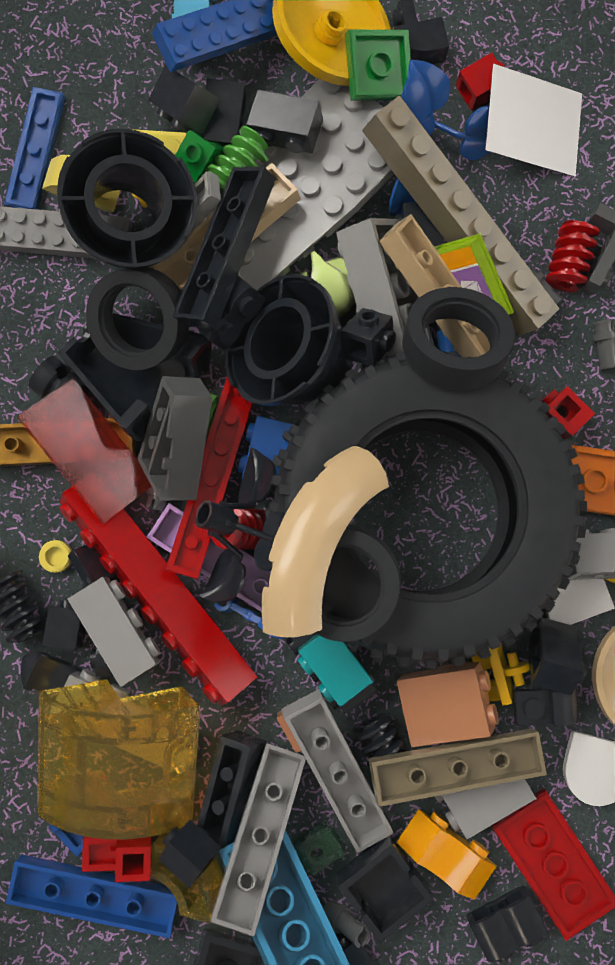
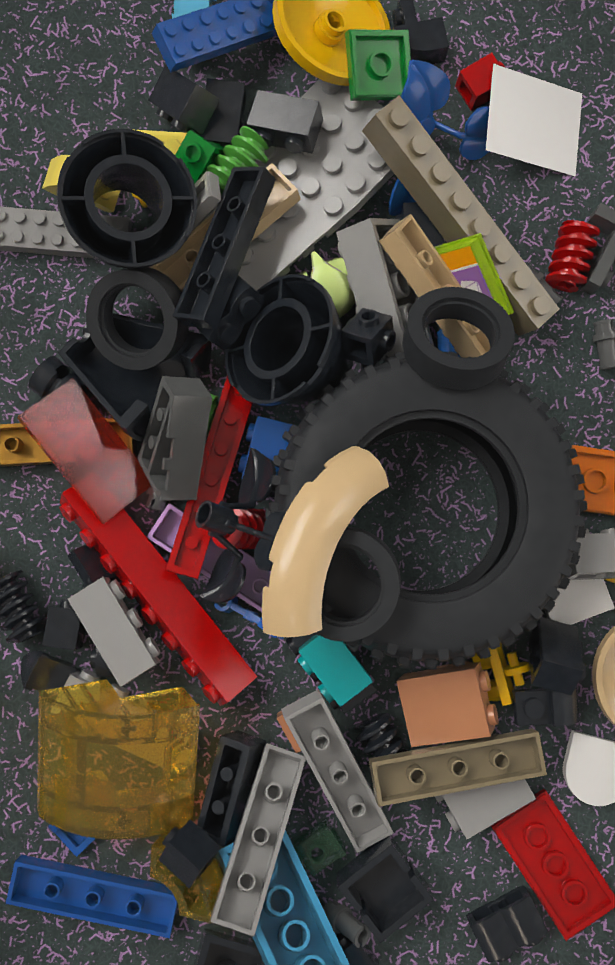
(34, 149): blue tile -> none
(54, 556): light yellow tile -> none
(126, 857): red brick -> none
(446, 853): light orange brick -> none
(576, 410): red brick -> none

